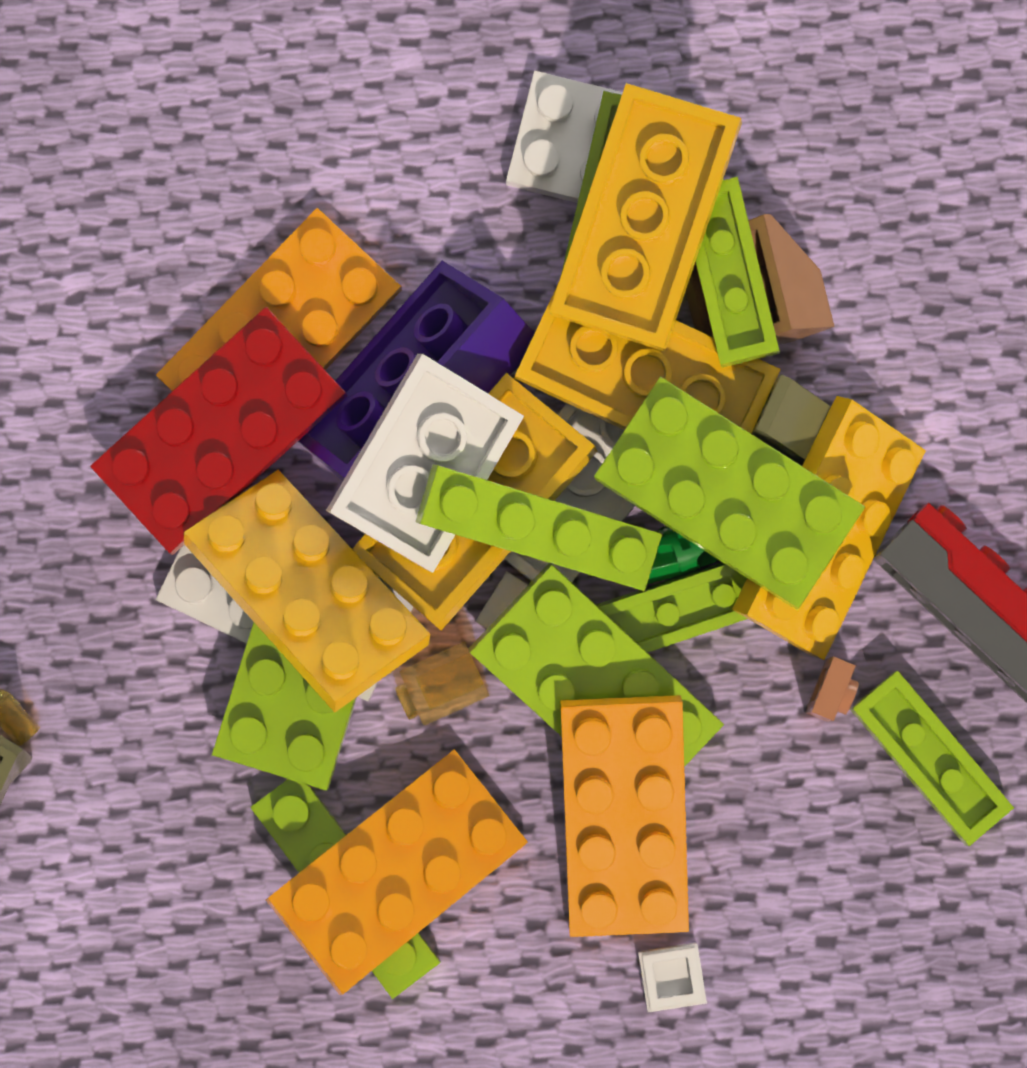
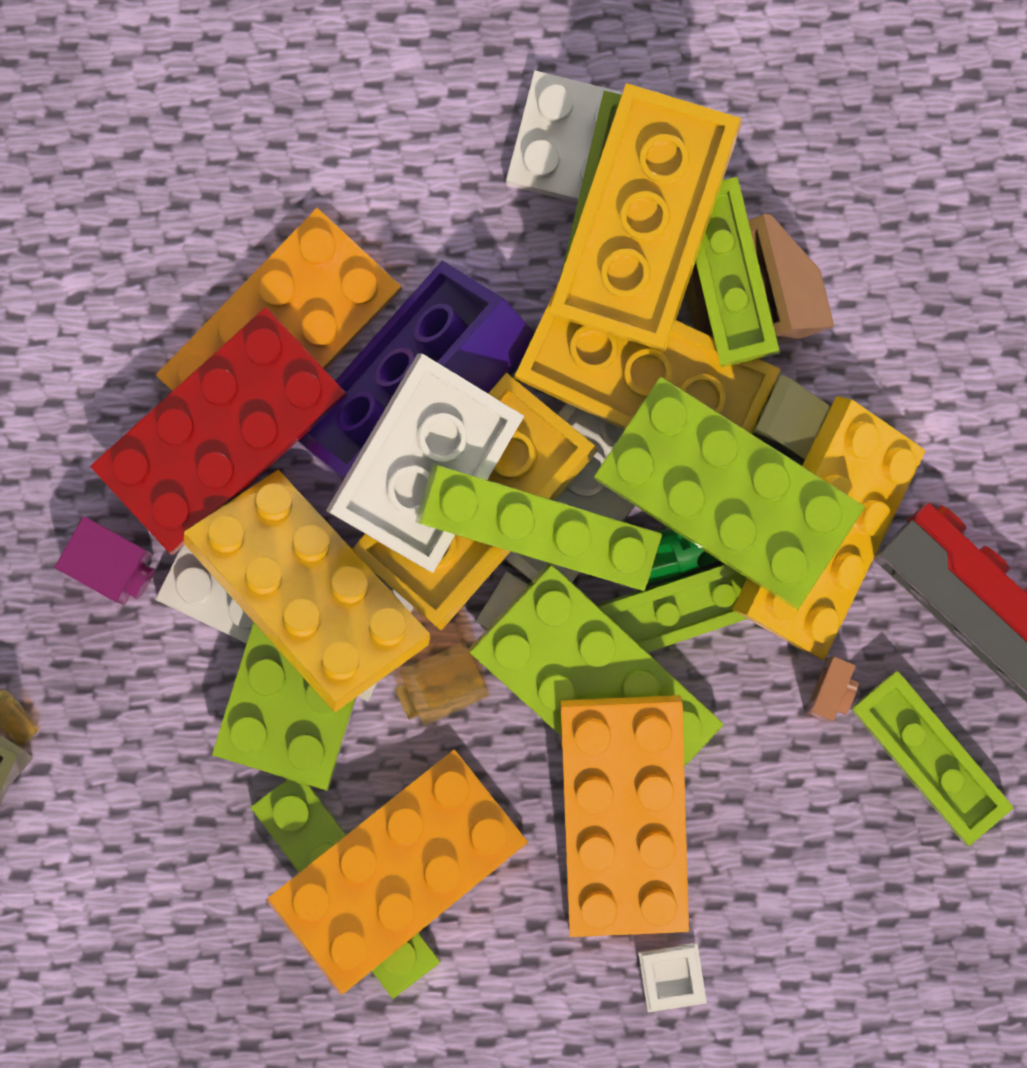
(106, 562): none -> magenta brick

